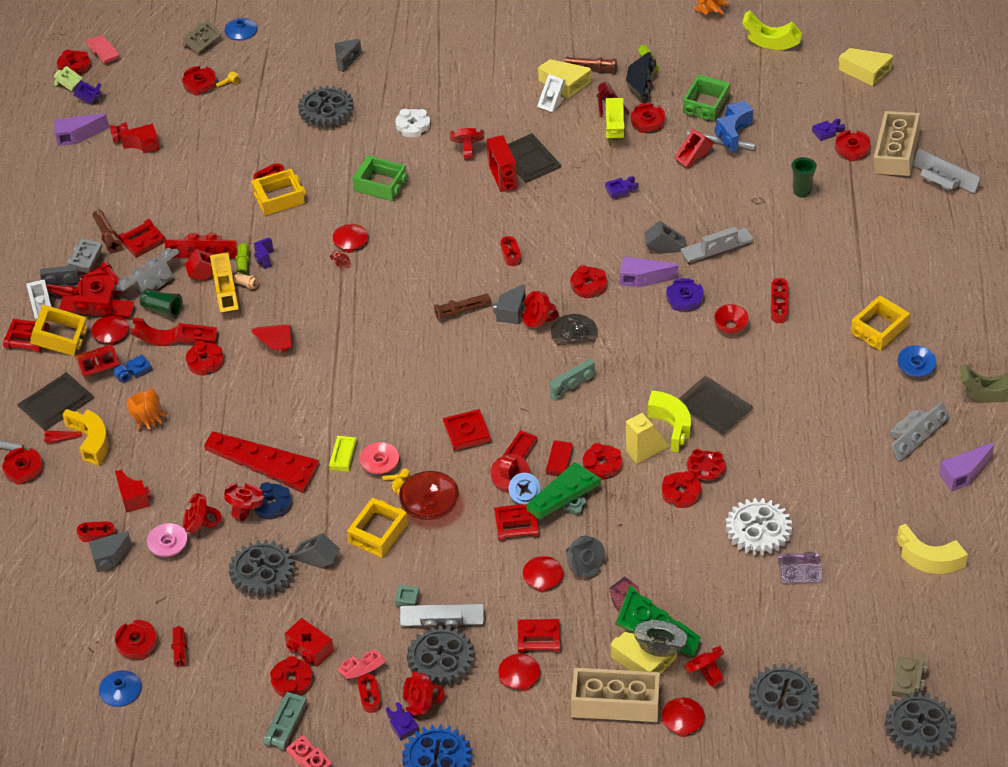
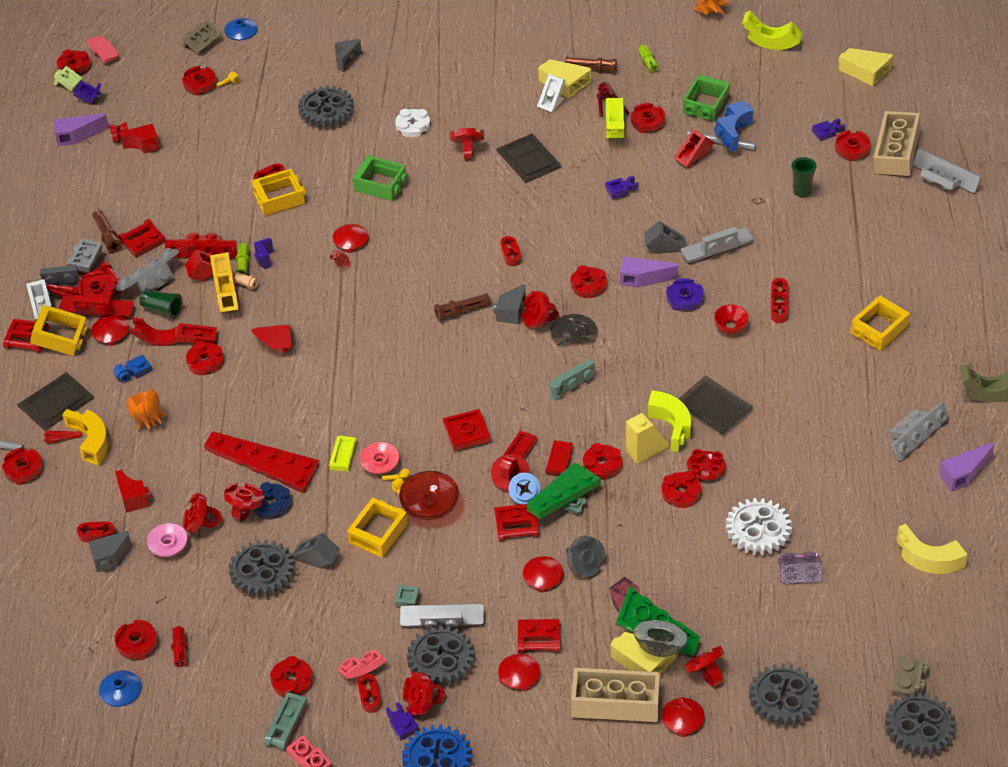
(97, 360): red brick -> none
(308, 642): red brick -> none
(501, 163): red window -> none
(641, 76): black slope -> none
(918, 355): blue dish -> none

